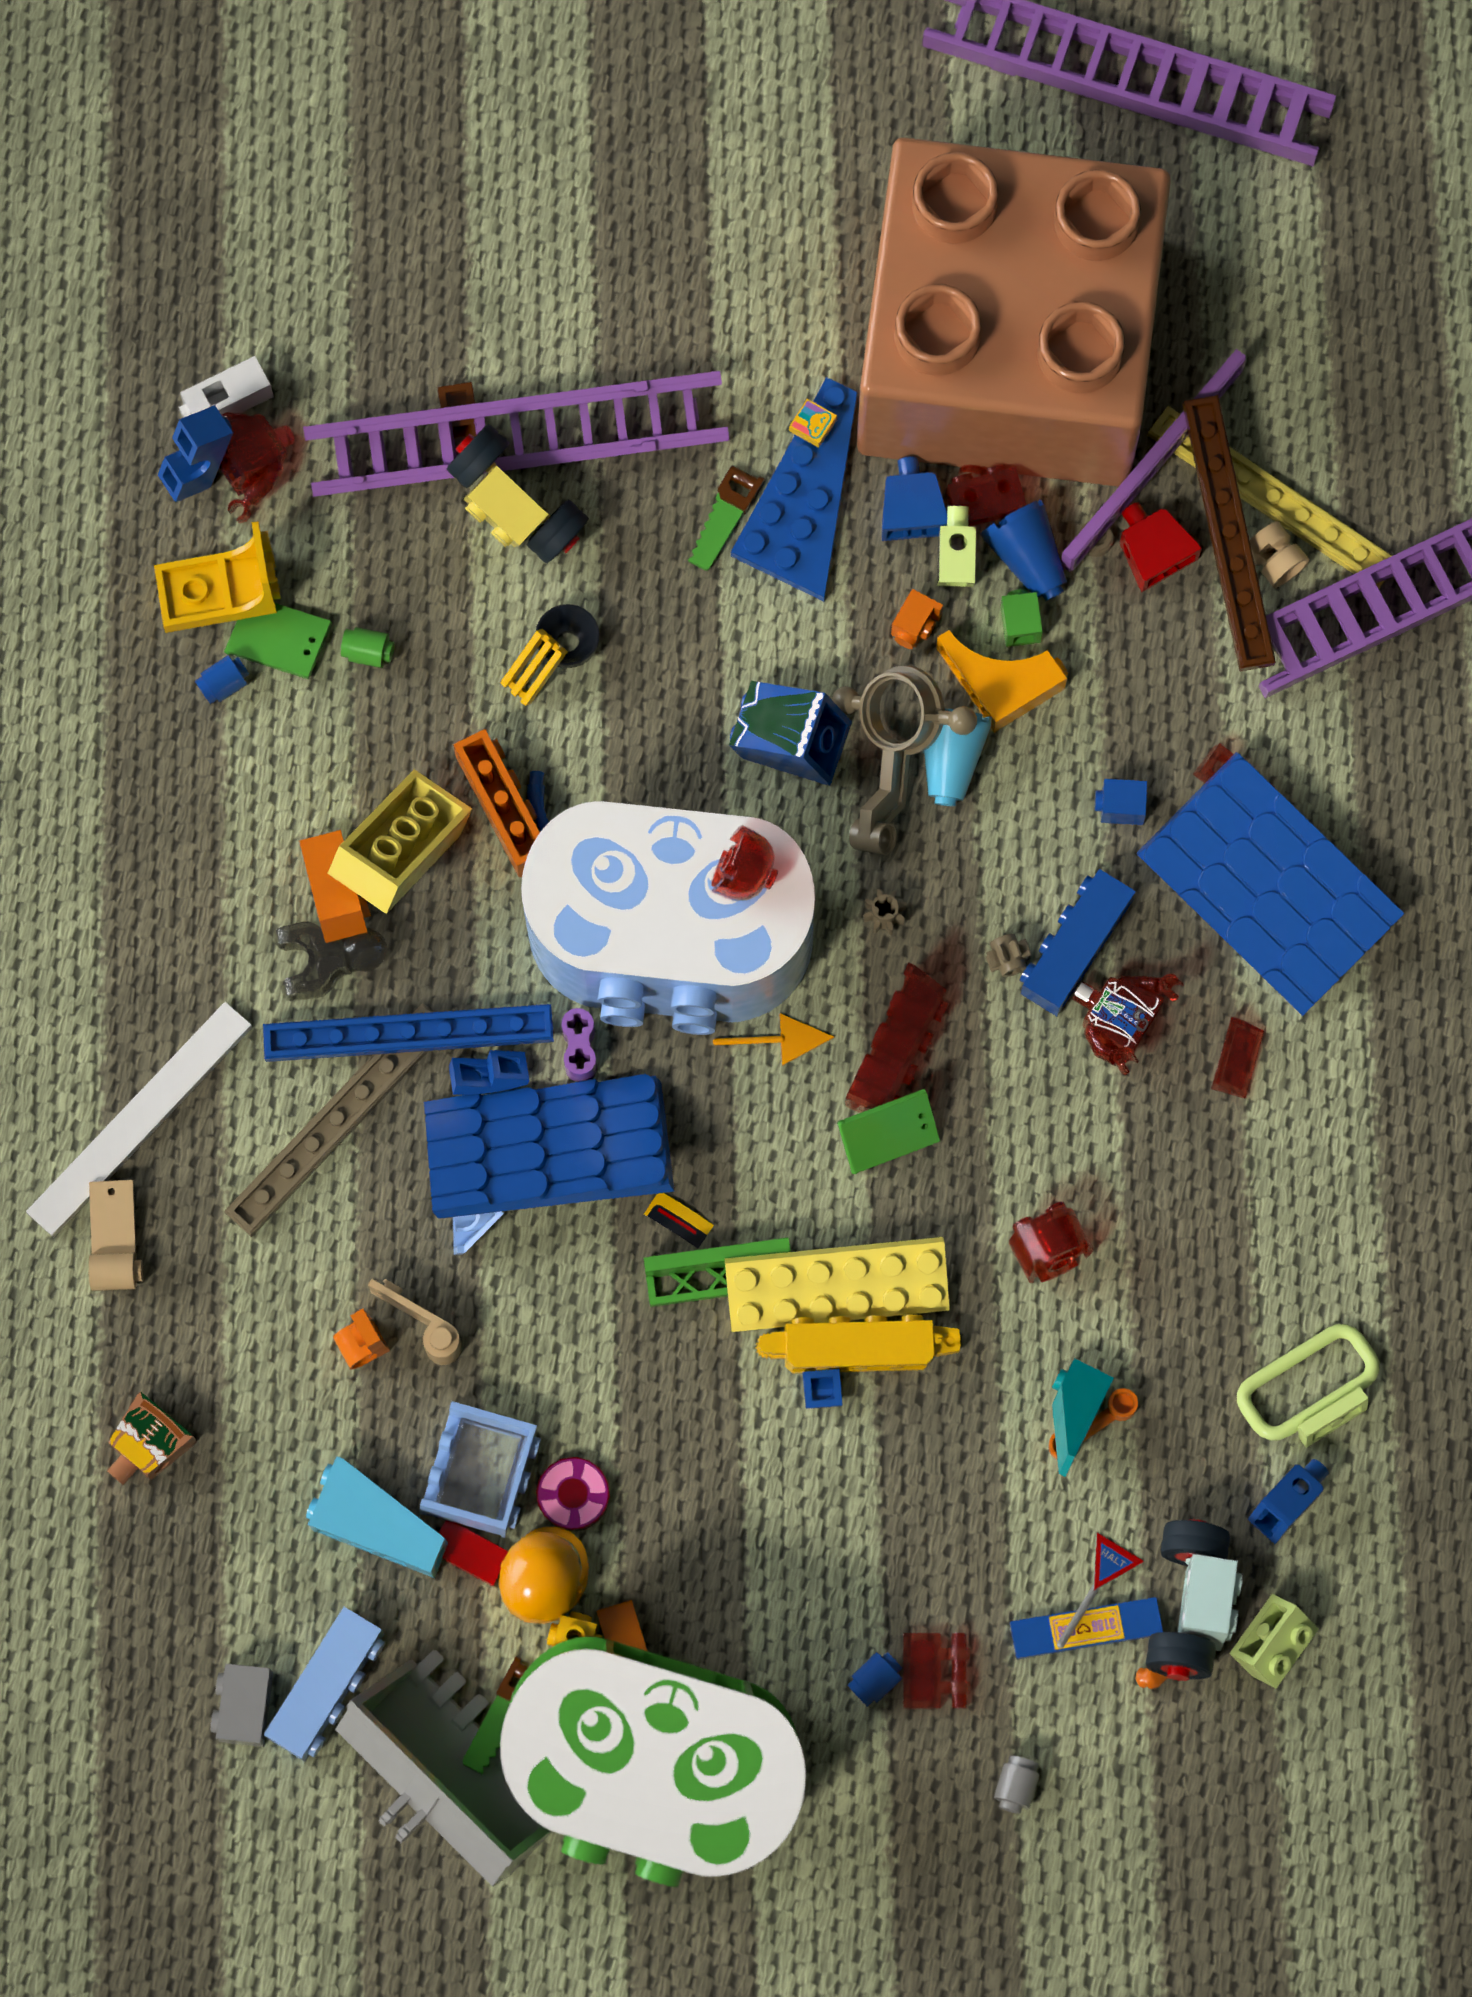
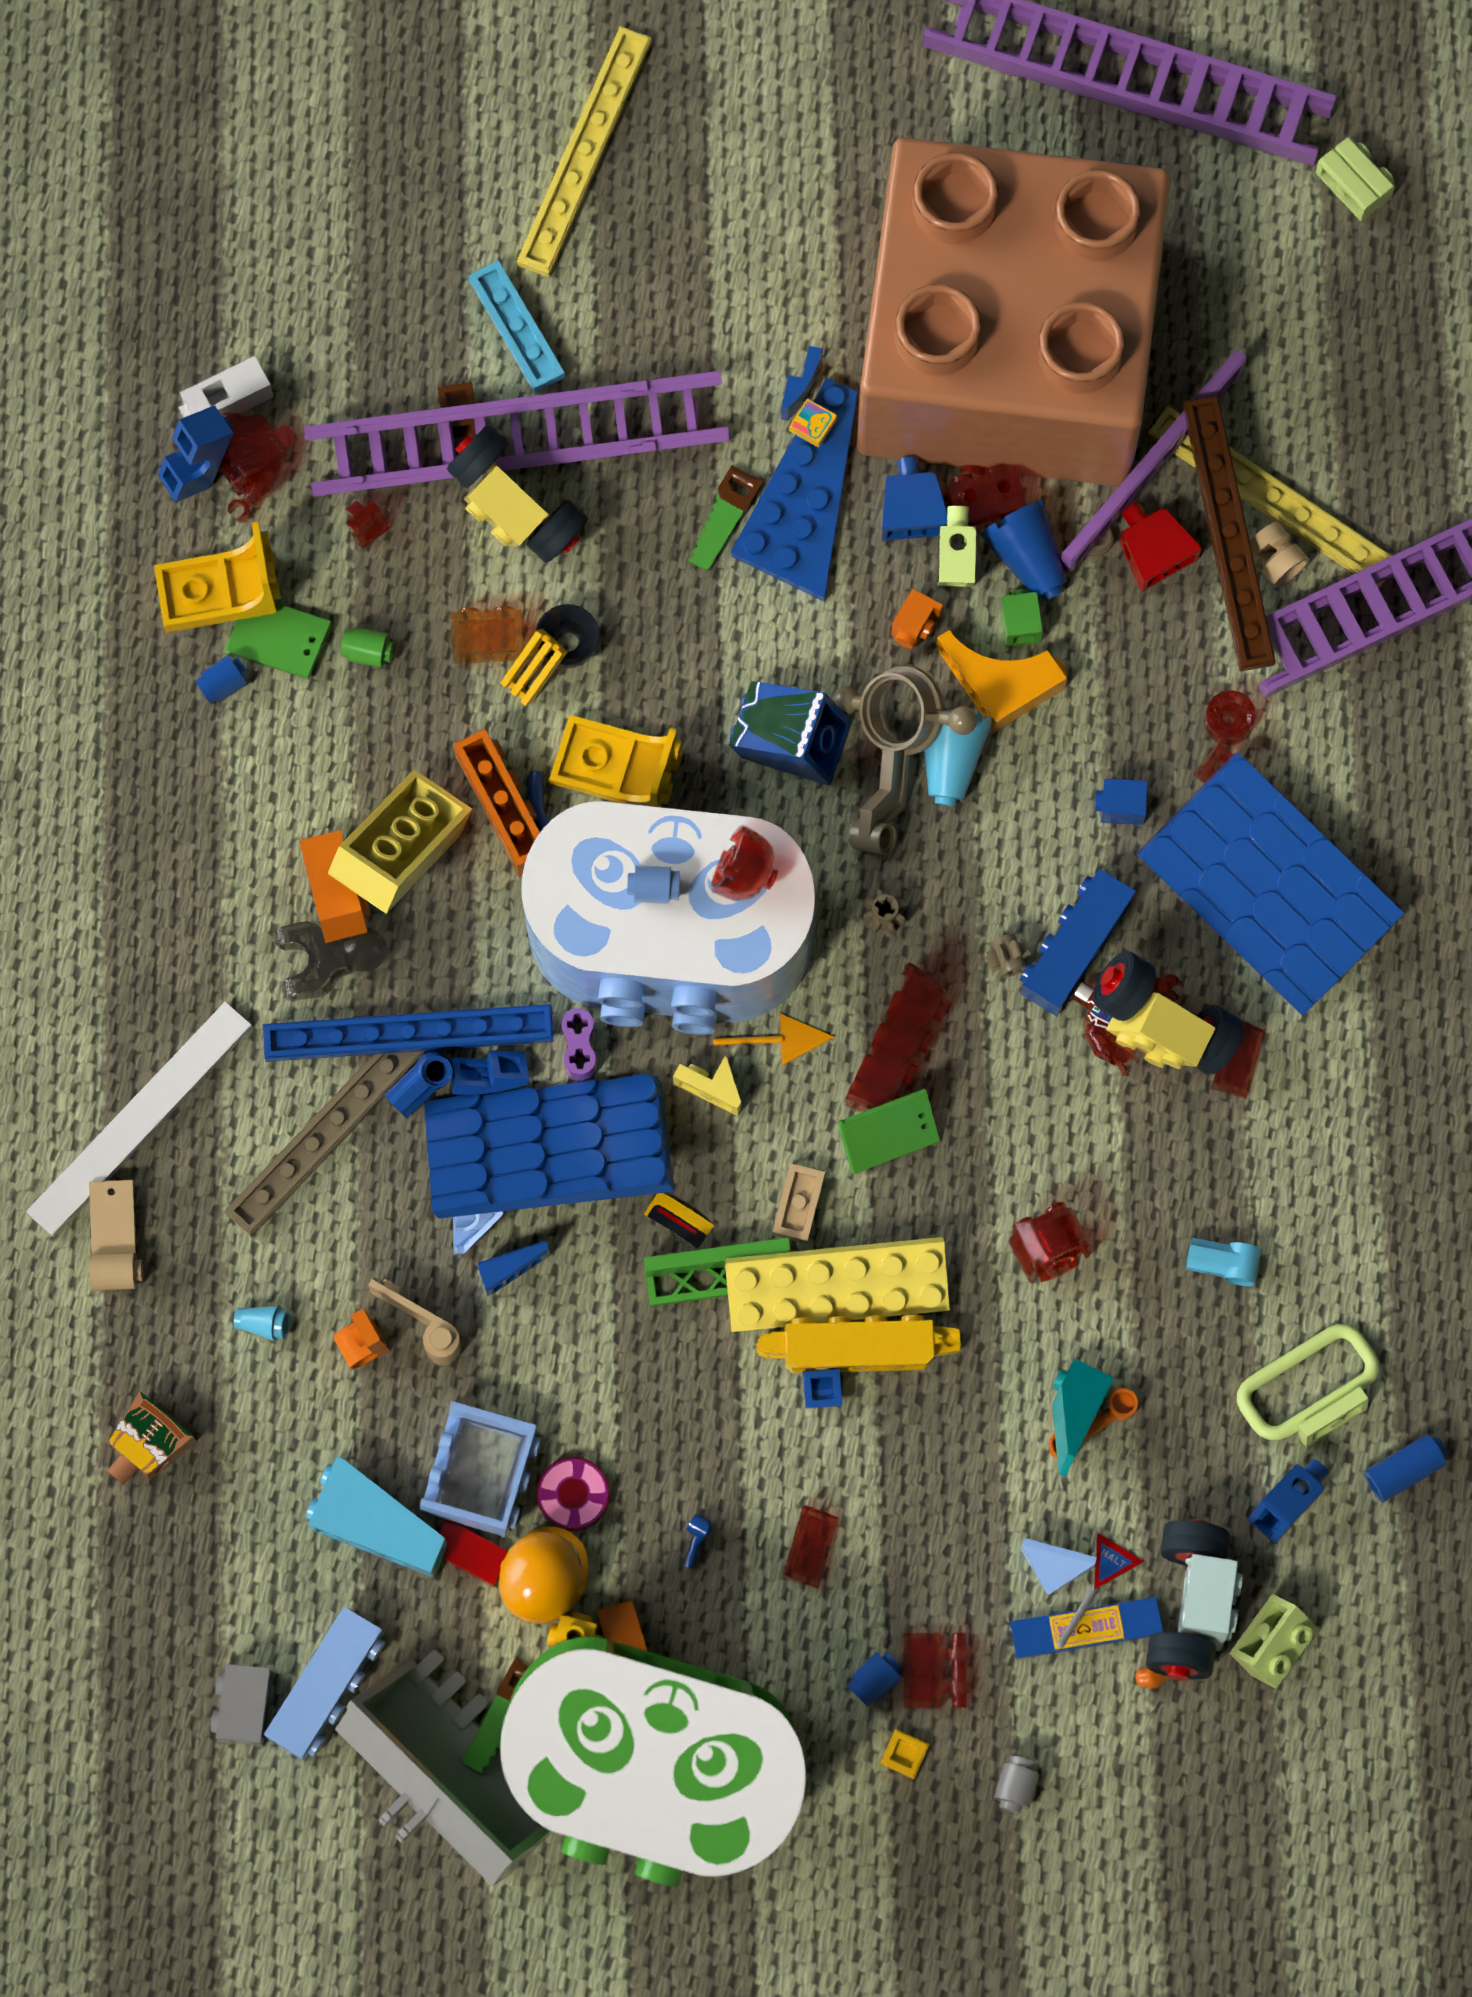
(266, 1322): none -> medium azure cone
(366, 523): none -> clear red tile
(416, 1086): none -> blue piece
(486, 635): none -> clear orange brick
(507, 1267): none -> blue slope
(516, 326): none -> medium azure plate
(584, 151): none -> light yellow tile
(616, 763): none -> yellow bracket
(653, 884): none -> medium blue brick
(700, 1529): none -> blue hand
(718, 1091): none -> light yellow slope
(798, 1203): none -> tan plate
(799, 388): none -> blue slope
(810, 1547): none -> clear red slope
(904, 1754): none -> yellow tile
(1054, 1564): none -> light blue slope
(1159, 1025): none -> brick
(1234, 1262): none -> medium azure piece
(1241, 710): none -> clear red wheel
(1356, 178): none -> yellowish green brick
(1406, 1467): none -> blue brick

